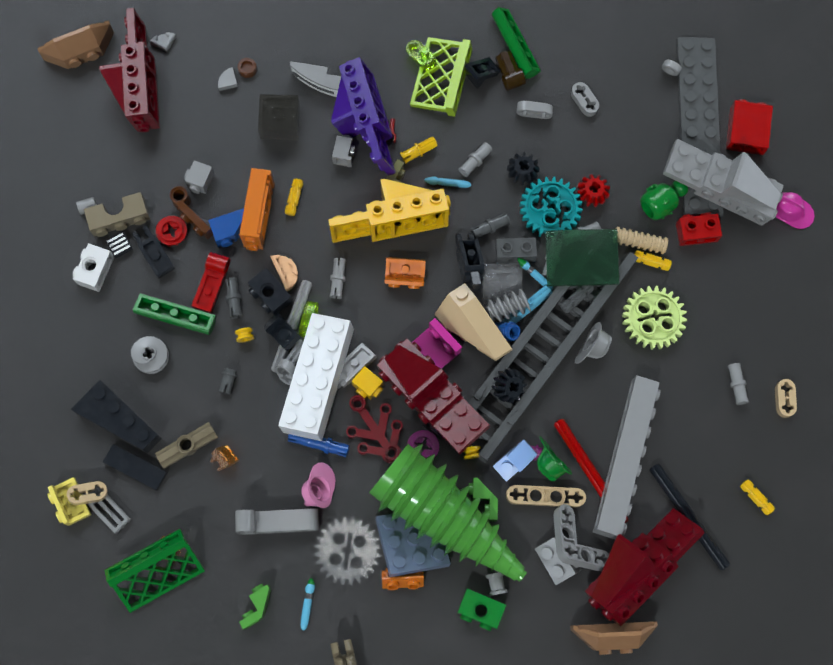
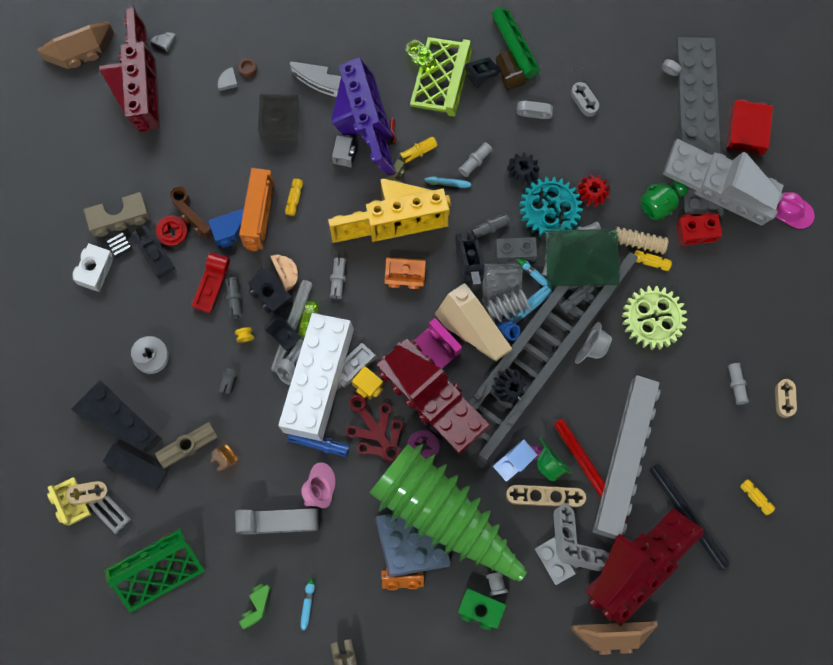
(86, 203): light grey hinge -> none
(174, 314): green brick -> none
(199, 177): light grey brick -> none
(329, 548): clear gear -> none
(471, 452): yellow bush -> none
(478, 489): bright green slope -> none

